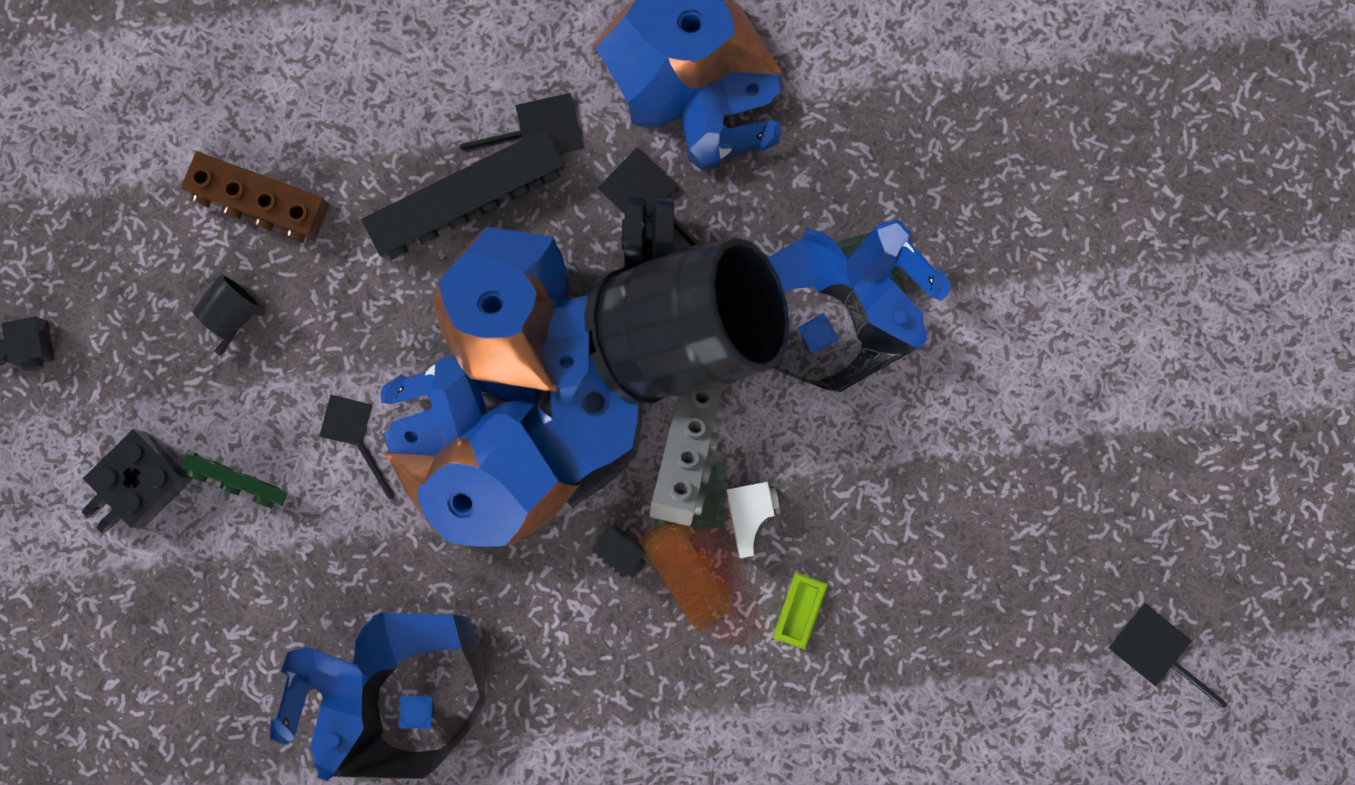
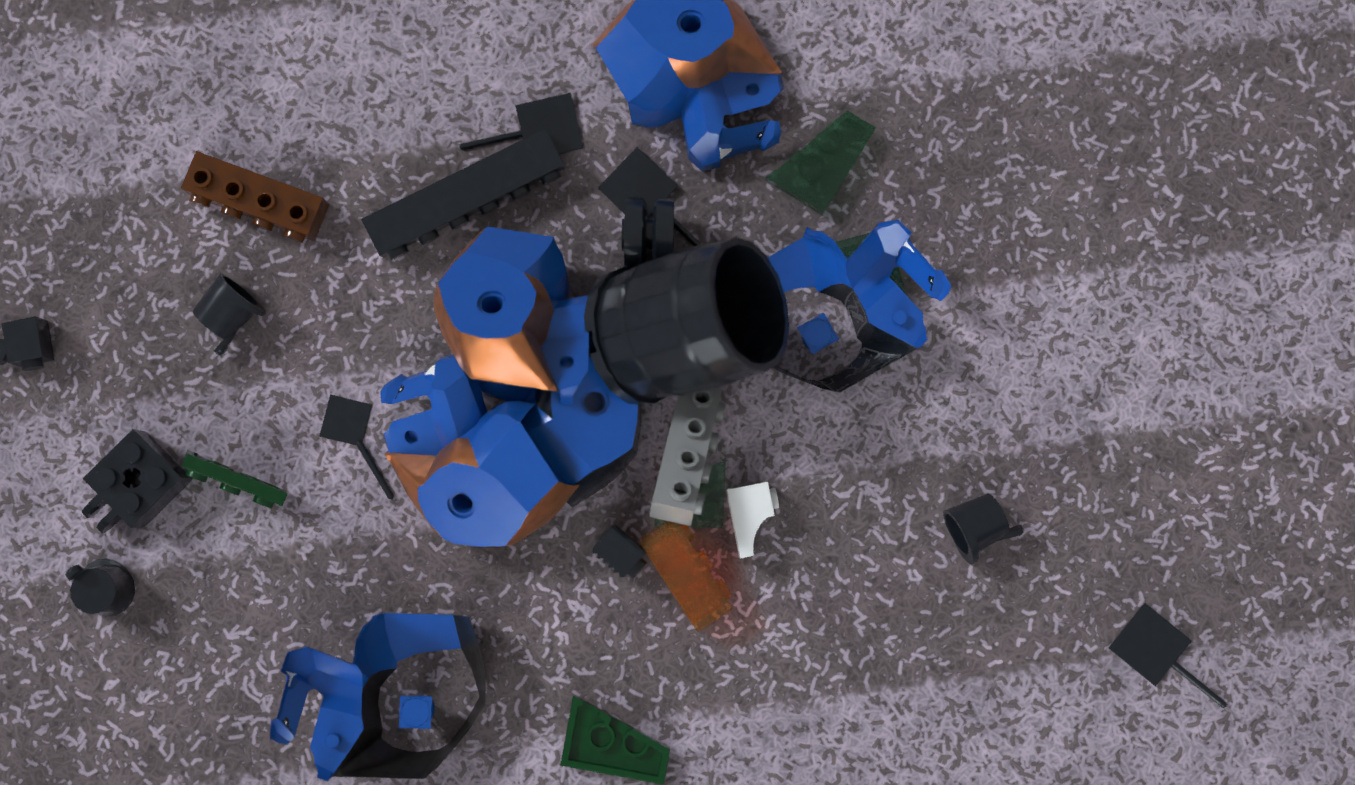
(101, 587): none -> black hat
(610, 746): none -> dark green wing
(800, 610): lime tile -> none
(824, 163): none -> clear green wing
(978, 525): none -> black hat

